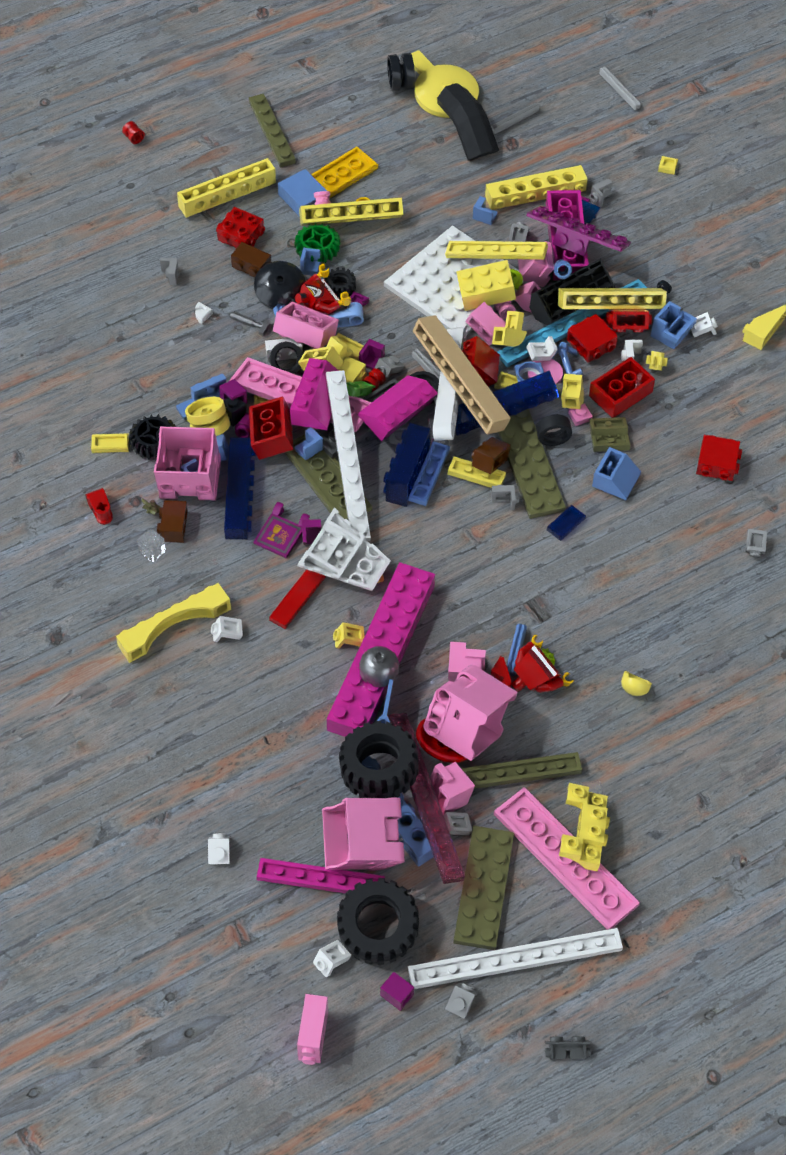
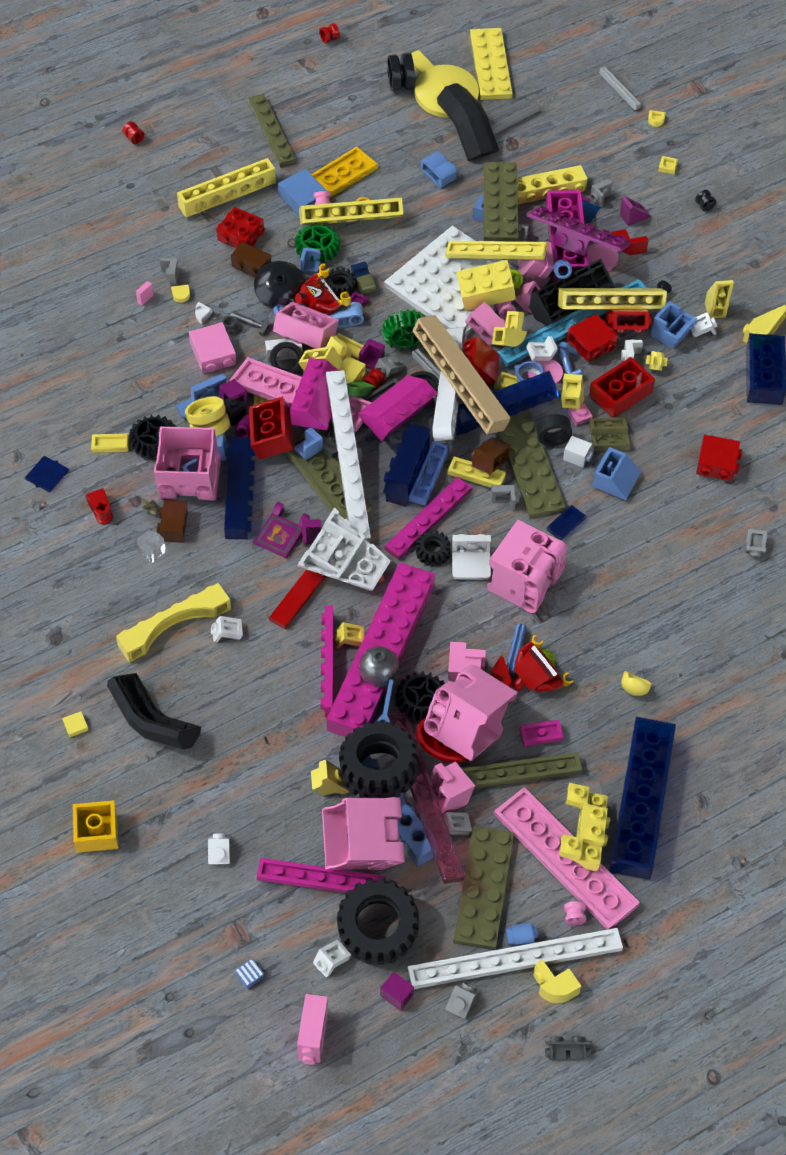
(46, 474): none -> clear blue piece
(75, 724): none -> light yellow tile
(95, 826): none -> yellow brick
(144, 293): none -> bright pink tile
(146, 718): none -> black piece
(181, 293): none -> light yellow tile
(212, 348): none -> bright pink brick
(230, 323): none -> dark grey plate
(249, 973): none -> medium blue tile
(327, 653): none -> dark pink plate
(328, 779): none -> light yellow brick
(329, 33): none -> red wheel
(364, 280): none -> leg
(399, 329): none -> green gear
(414, 689): none -> black gear
(428, 518): none -> dark pink plate
(433, 539): none -> black tyre
(439, 169): none -> medium blue brick
(471, 556): none -> white bracket
(490, 64): none -> light yellow plate
(500, 201): none -> olive plate
(521, 934): none -> medium blue brick
(526, 566): none -> bright pink piece
(541, 733): none -> dark pink plate
(557, 988): none -> light yellow brick
(575, 913): none -> bright pink wheel
(578, 451): none -> white brick
(608, 255): none -> bright pink tile
(632, 211): none -> magenta slope
(637, 246): none -> red slope
(642, 798): none -> clear blue brick
(656, 118): none -> light yellow tile
(705, 200): none -> black wheel
(718, 298): none -> light yellow slope
(765, 369): none -> clear blue brick

